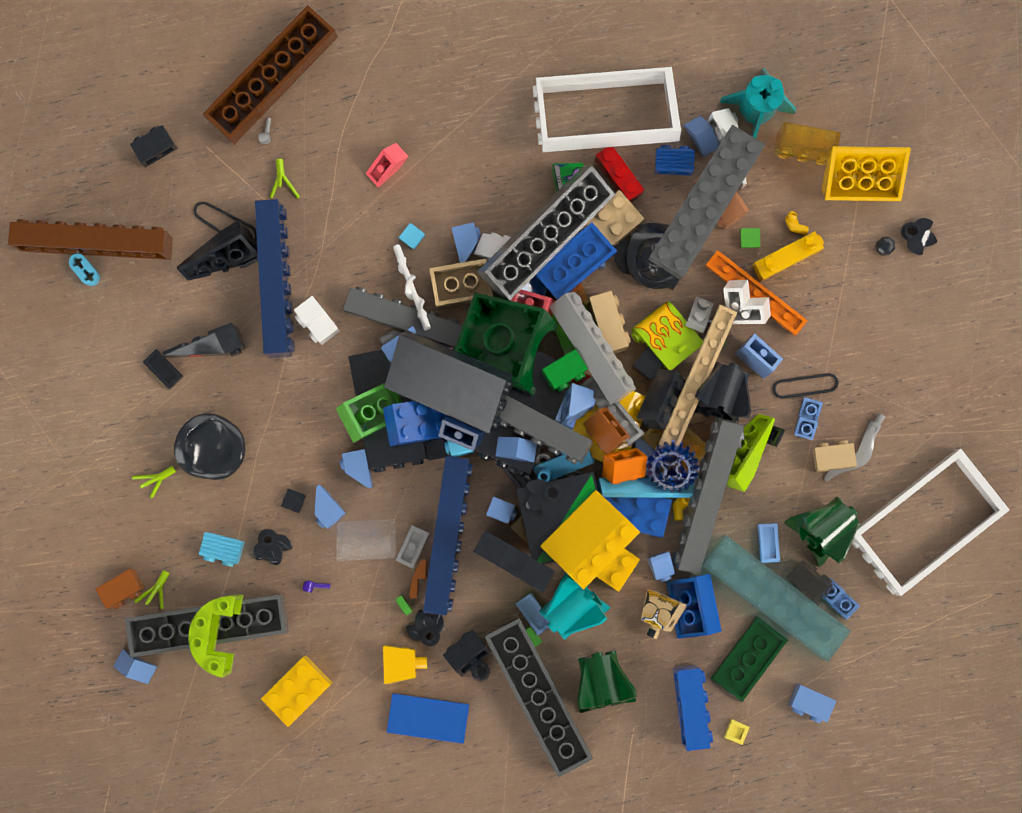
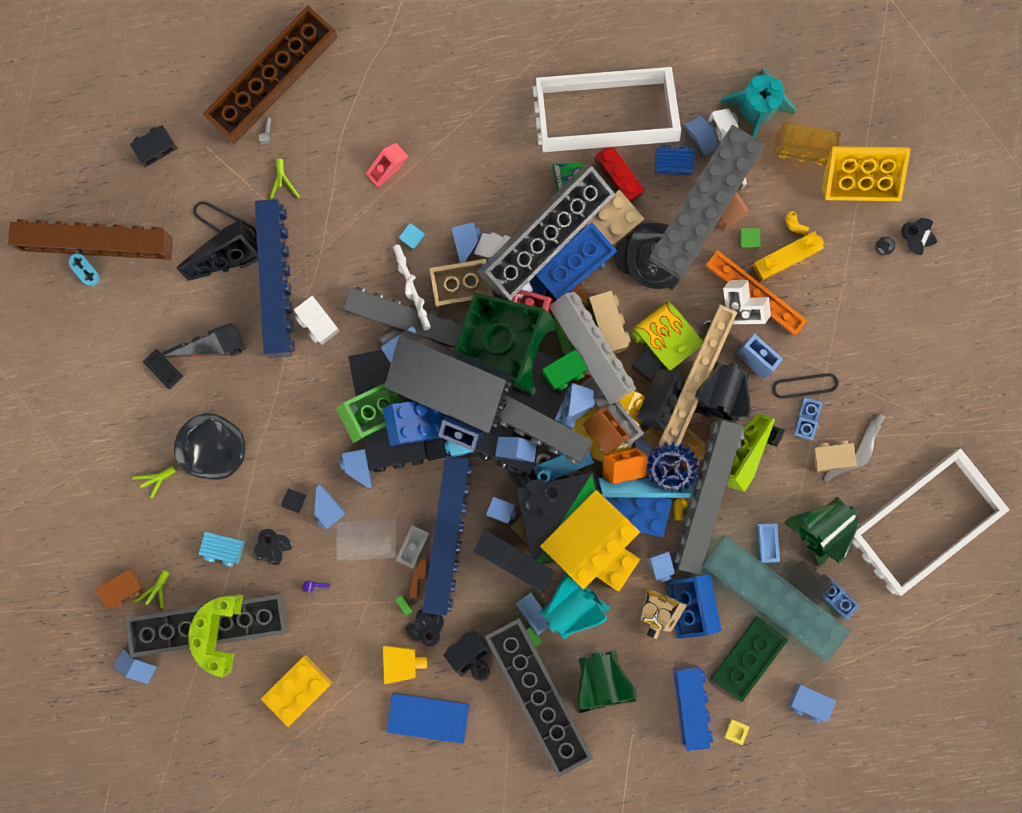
(699, 314): light grey plate -> none

